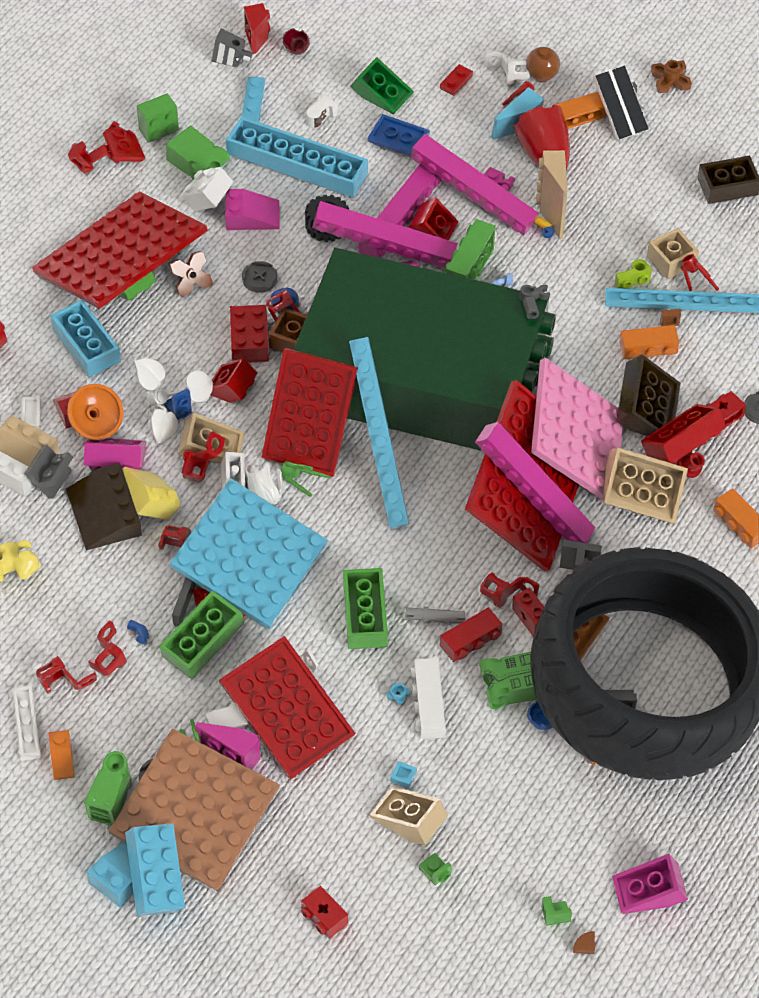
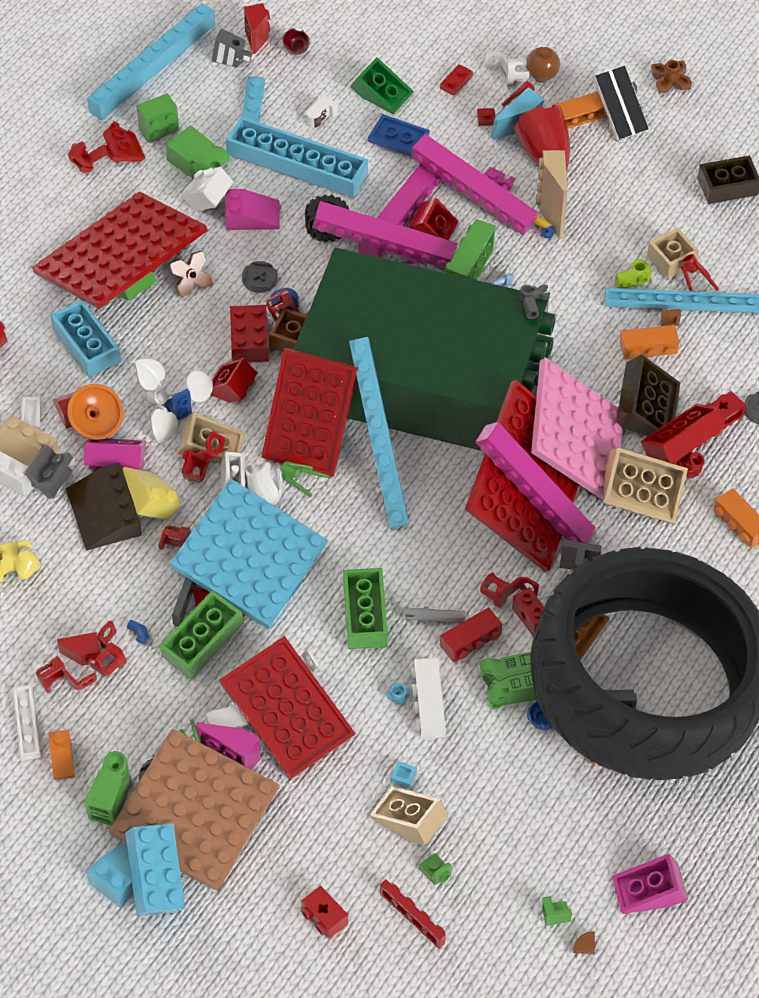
(80, 647): none -> red slope
(151, 61): none -> medium azure brick
(418, 918): none -> red plate
(485, 116): none -> red plate

